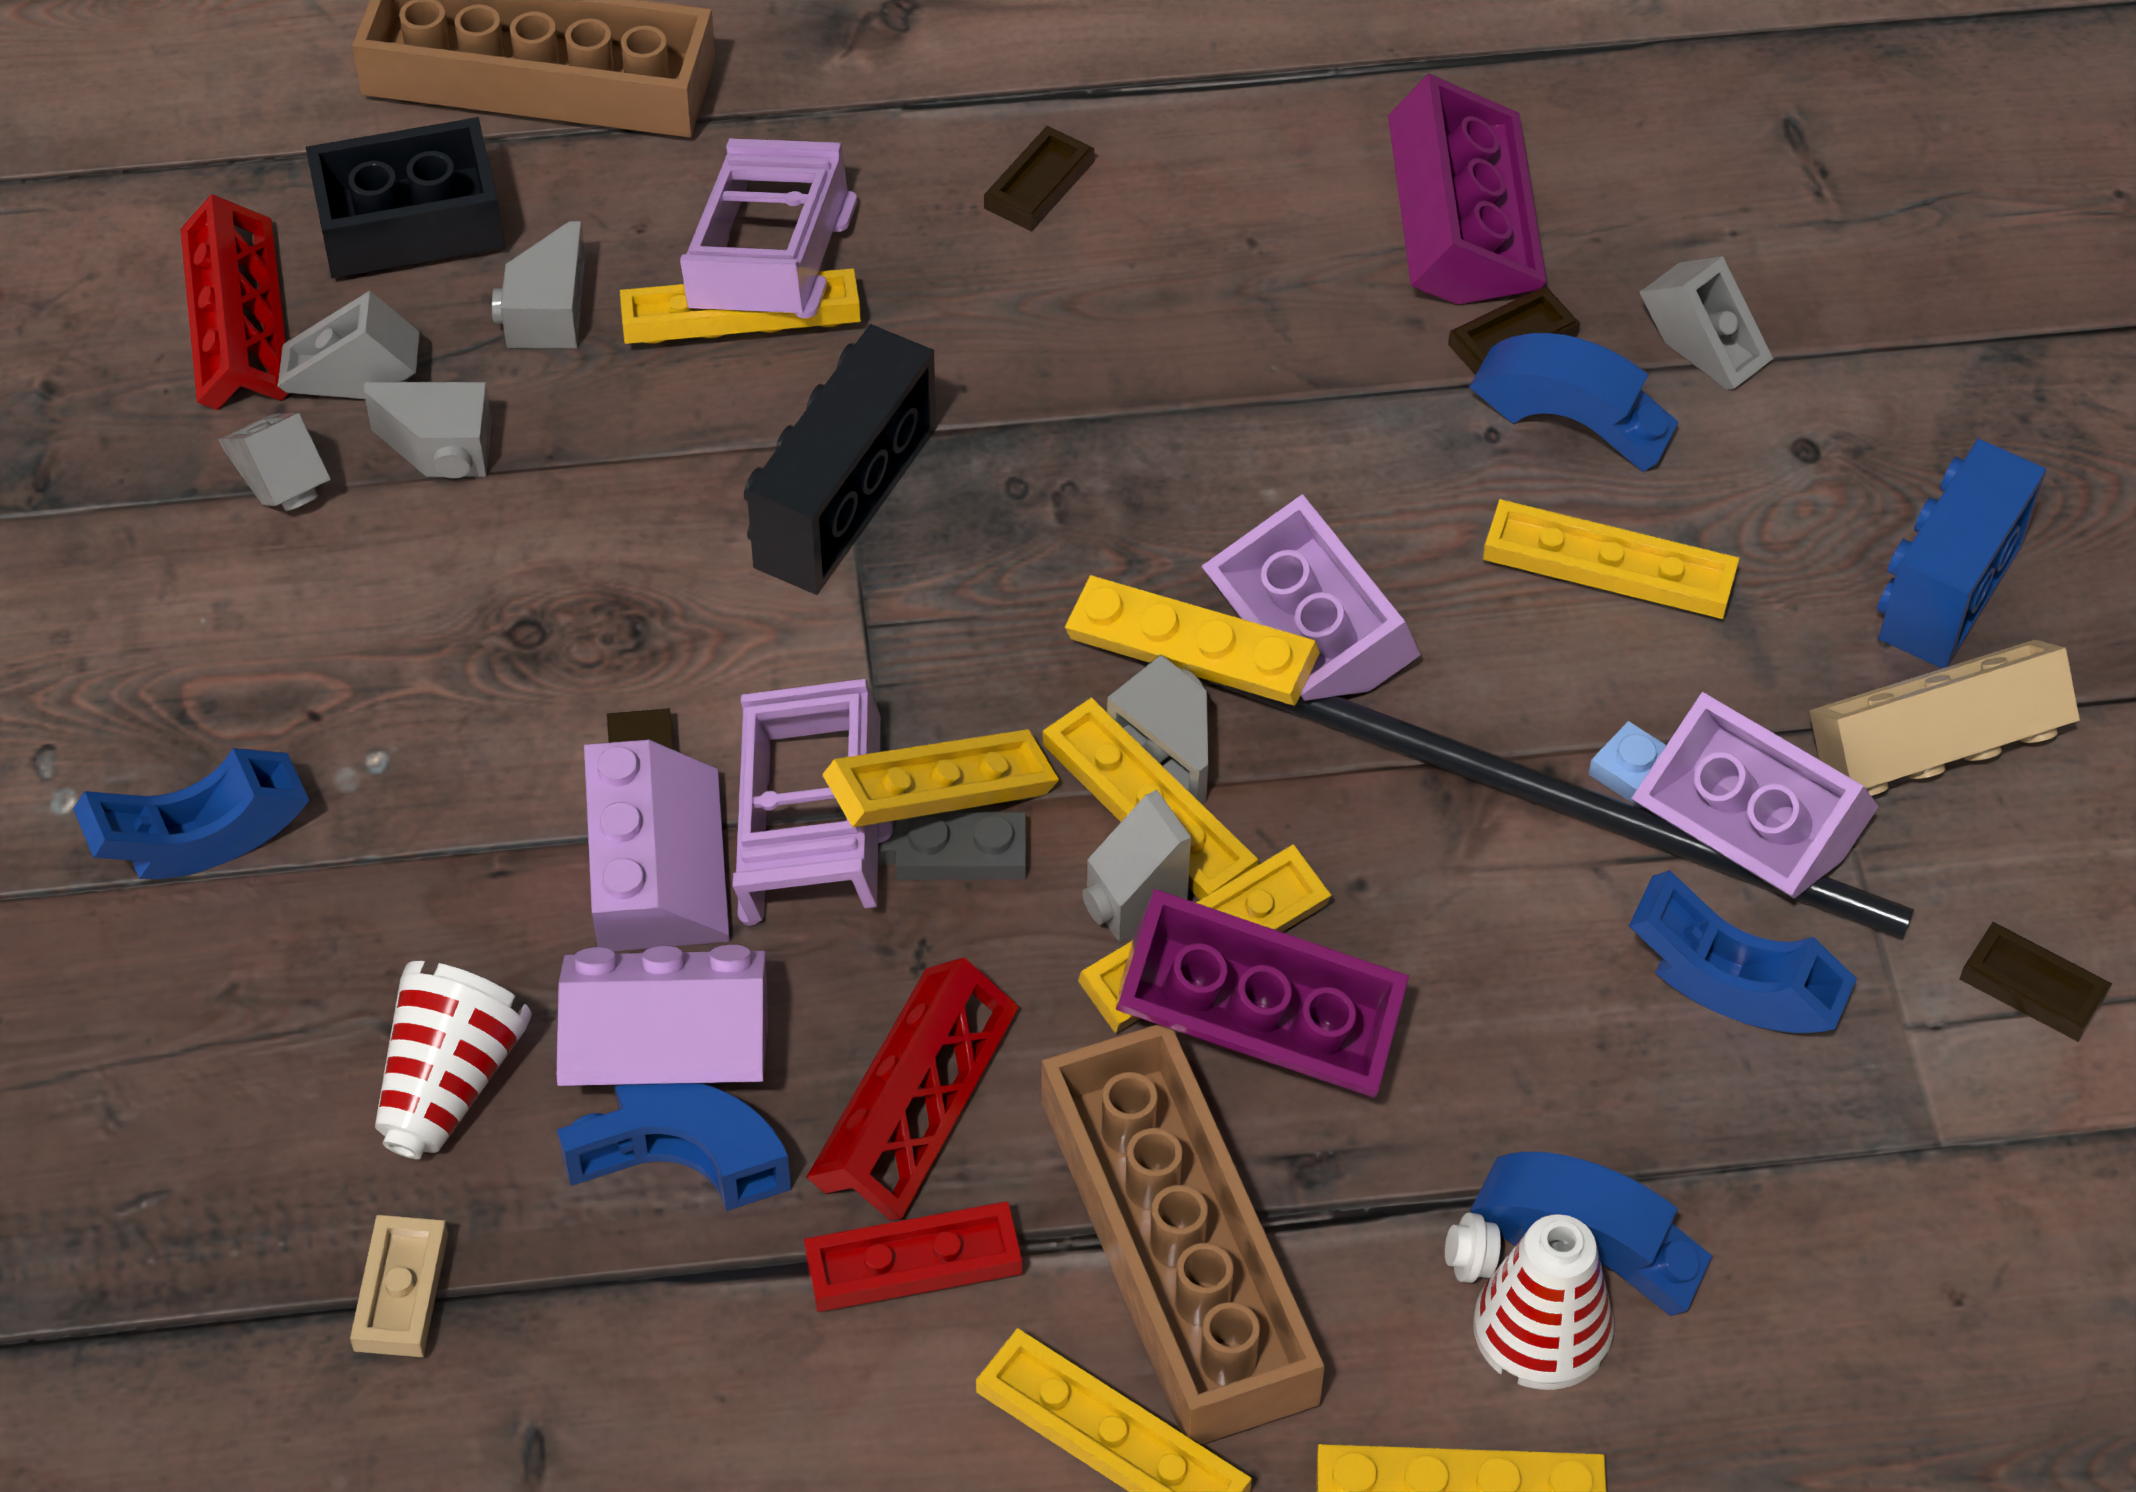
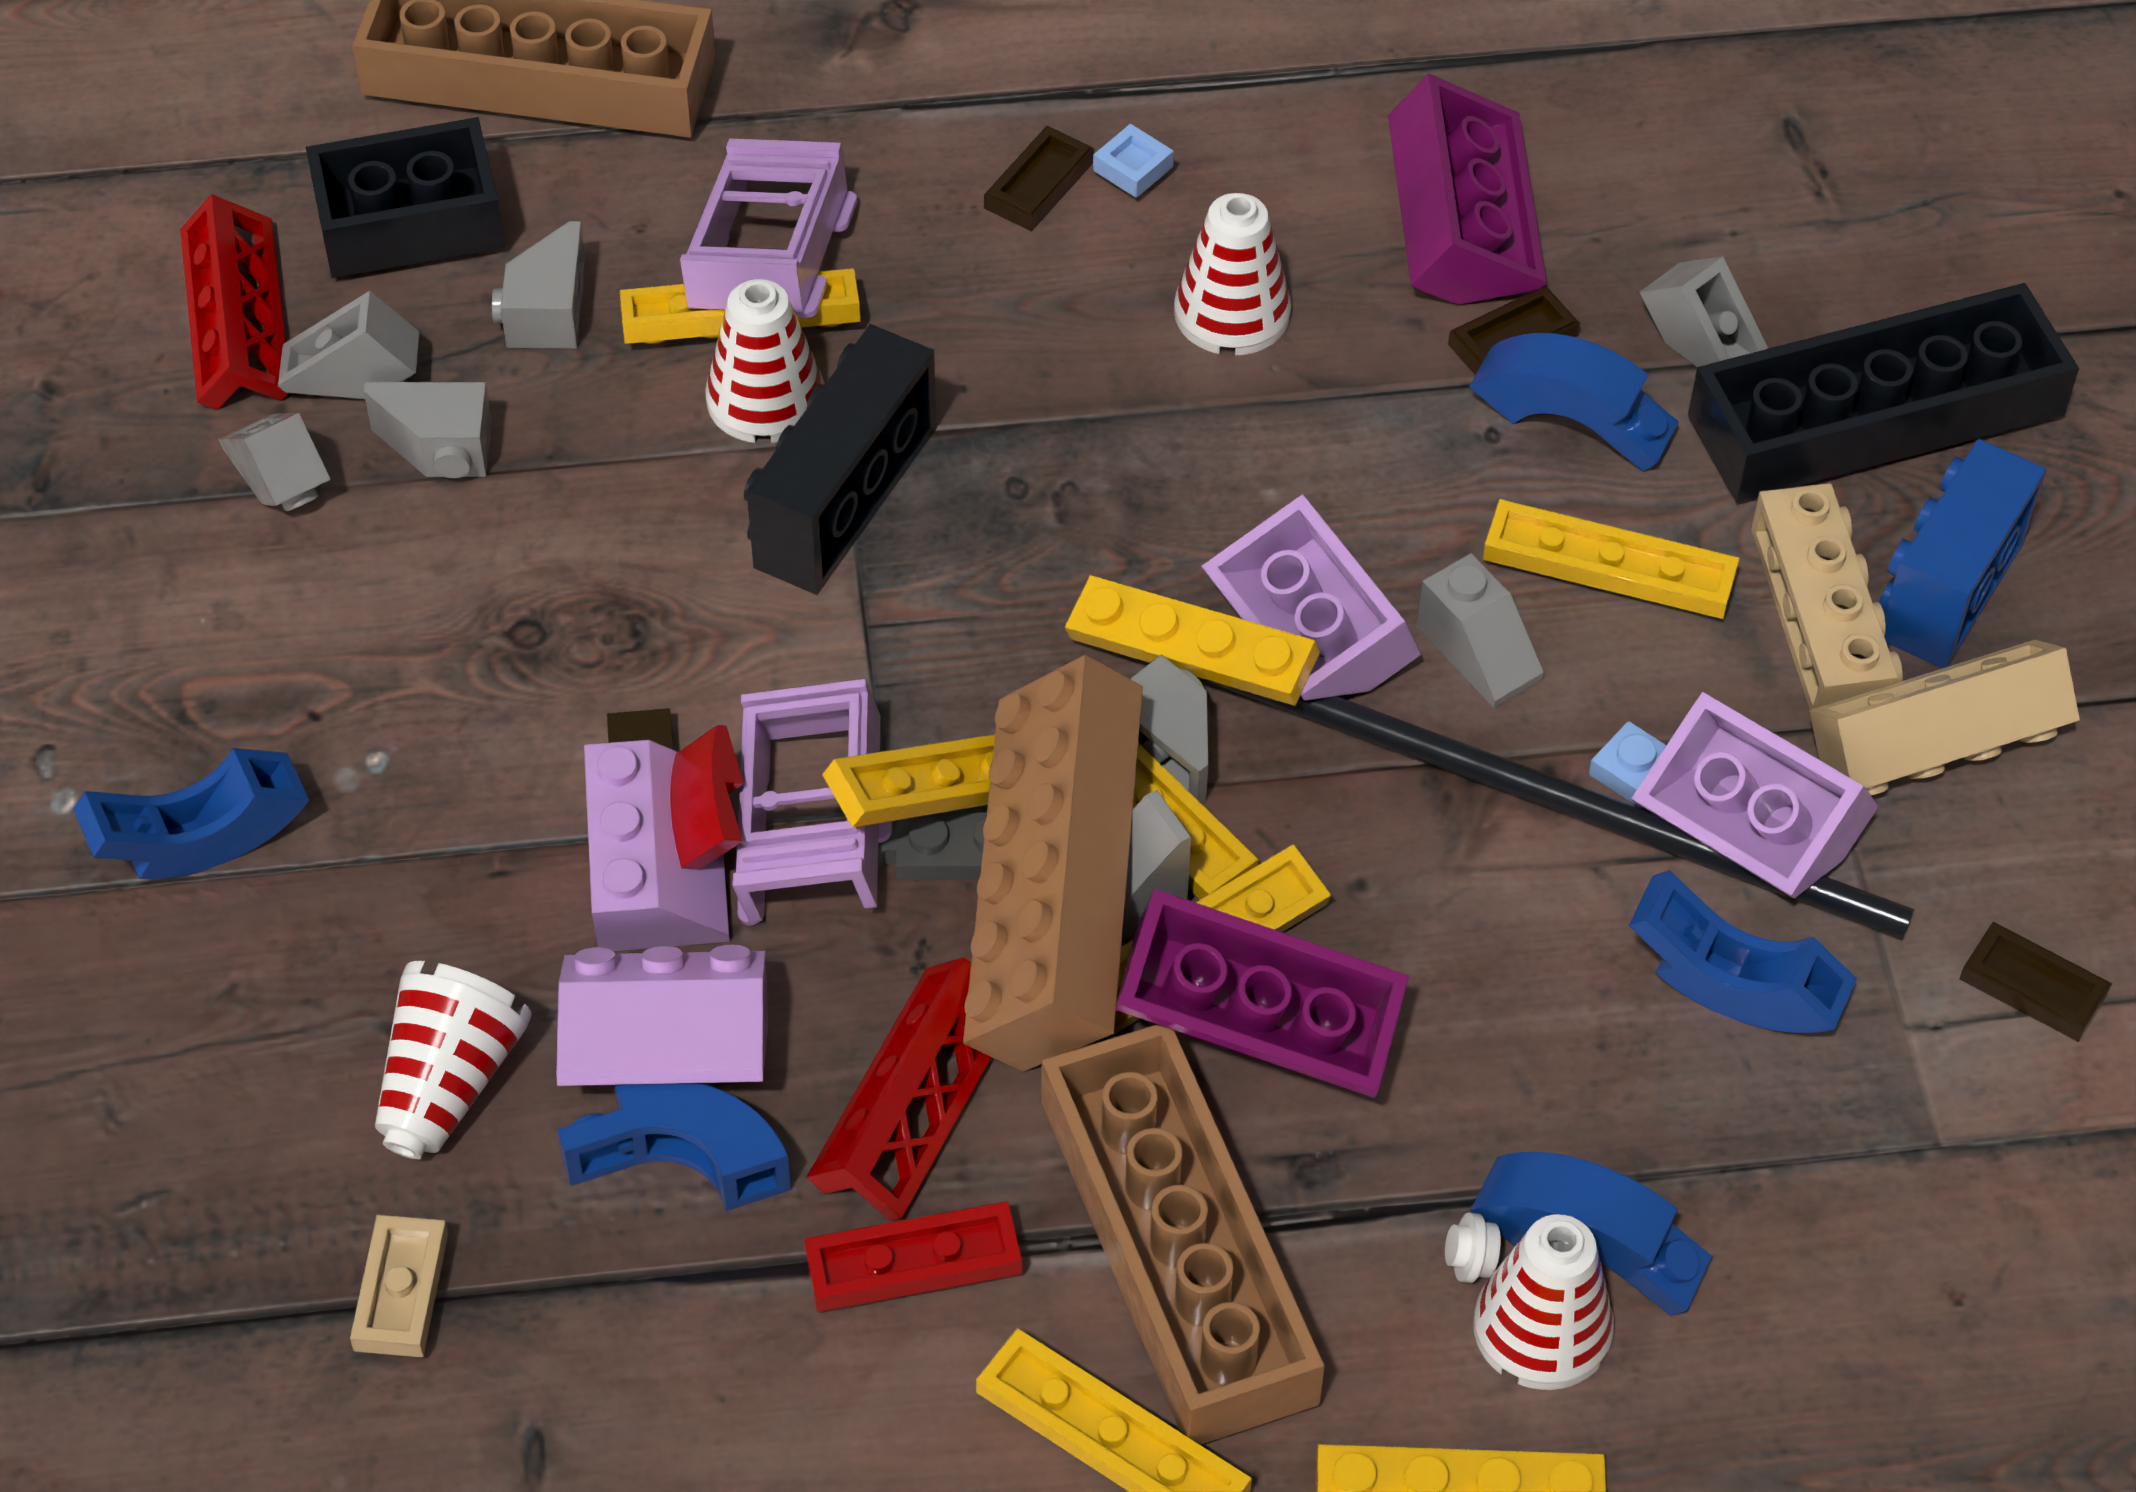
(700, 799): none -> red slope
(760, 364): none -> white cone
(1054, 865): none -> medium nougat brick
(1133, 160): none -> light blue plate
(1234, 280): none -> white cone
(1478, 630): none -> light grey slope
(1822, 594): none -> tan brick
(1881, 391): none -> black brick

